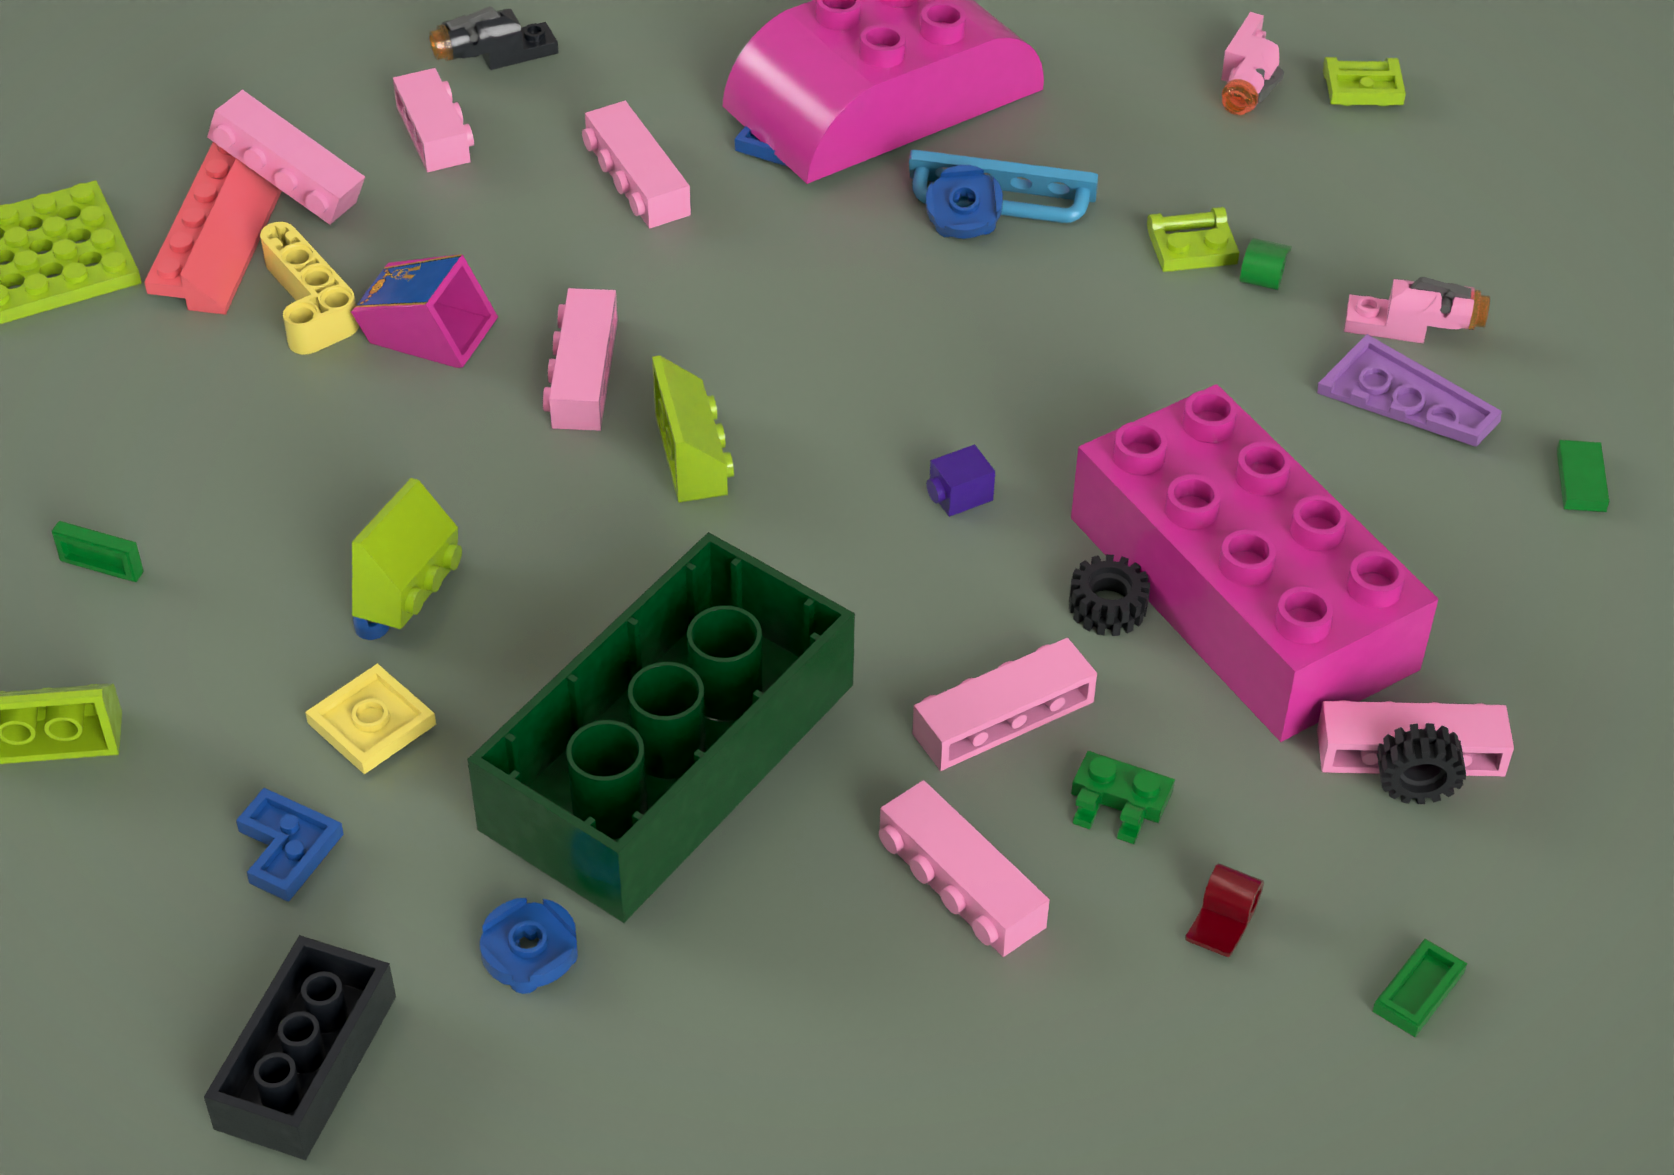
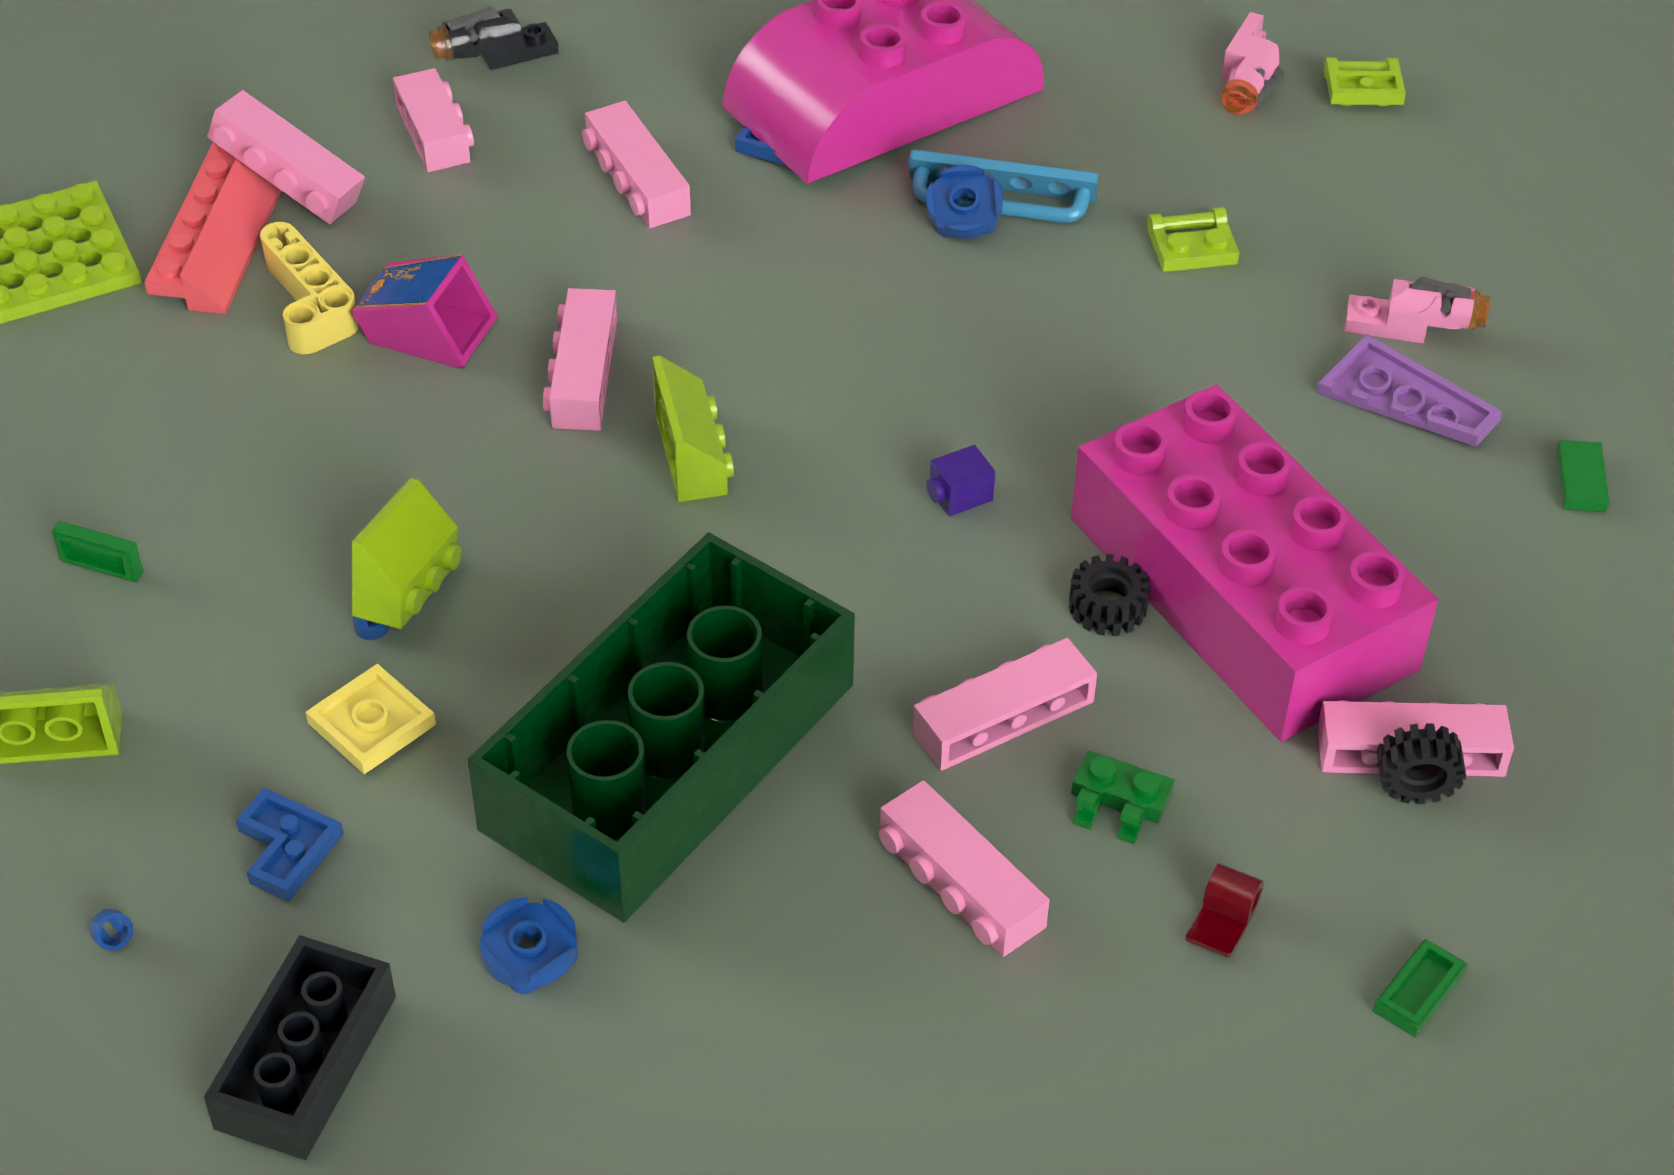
(118, 921): none -> blue hinge
(1264, 263): green panel -> none

